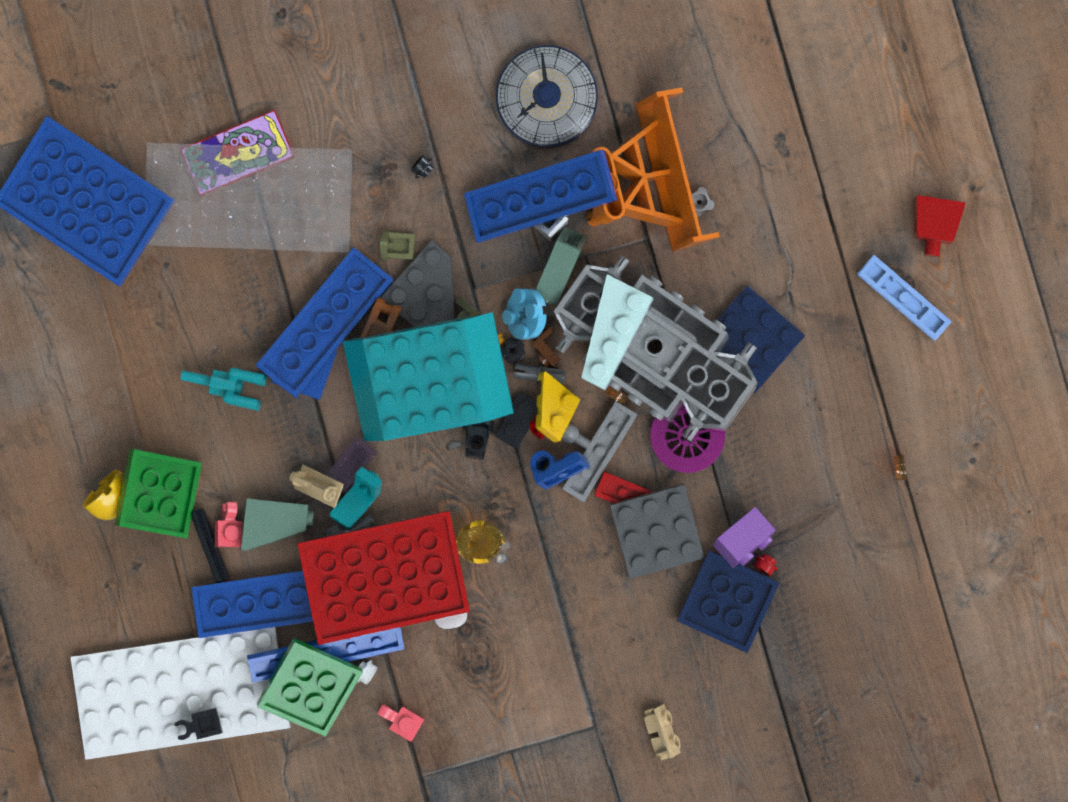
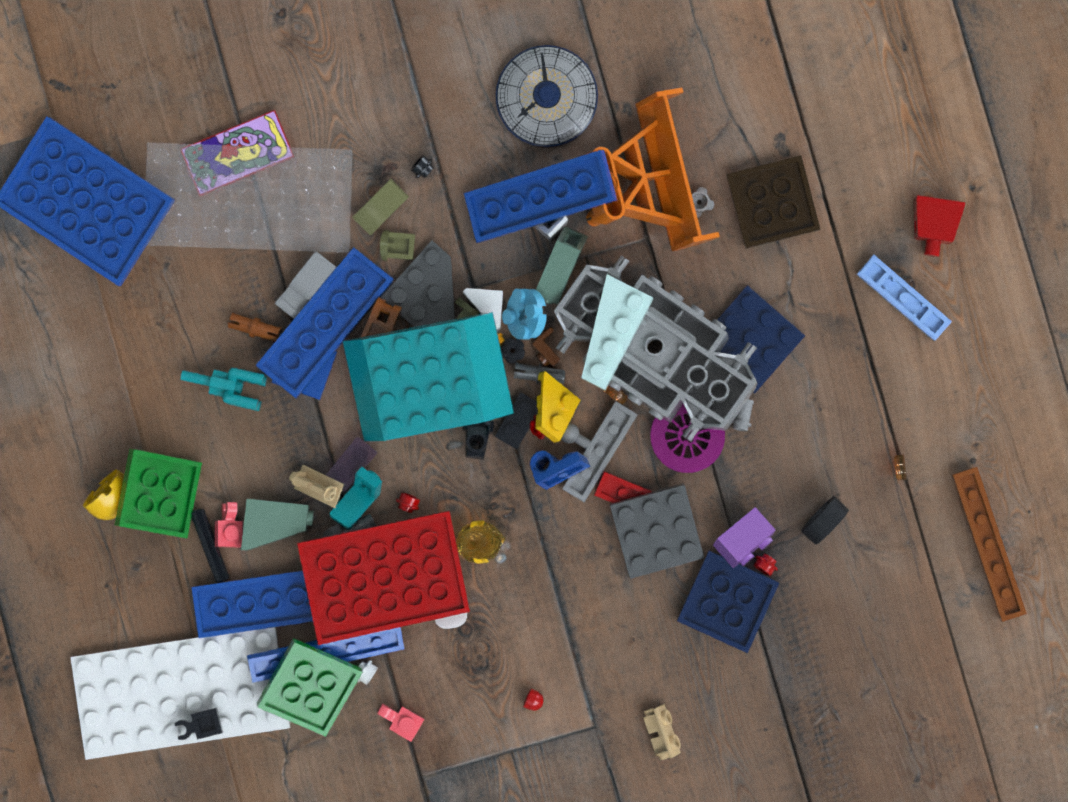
(254, 327): none -> dark orange pin
(305, 284): none -> light grey piece
(380, 207): none -> olive slope
(408, 502): none -> red plate
(486, 301): none -> white slope
(533, 700): none -> red hinge
(742, 419): none -> light grey pin
(773, 202): none -> dark brown plate
(825, 520): none -> black tyre
(989, 544): none -> dark orange plate

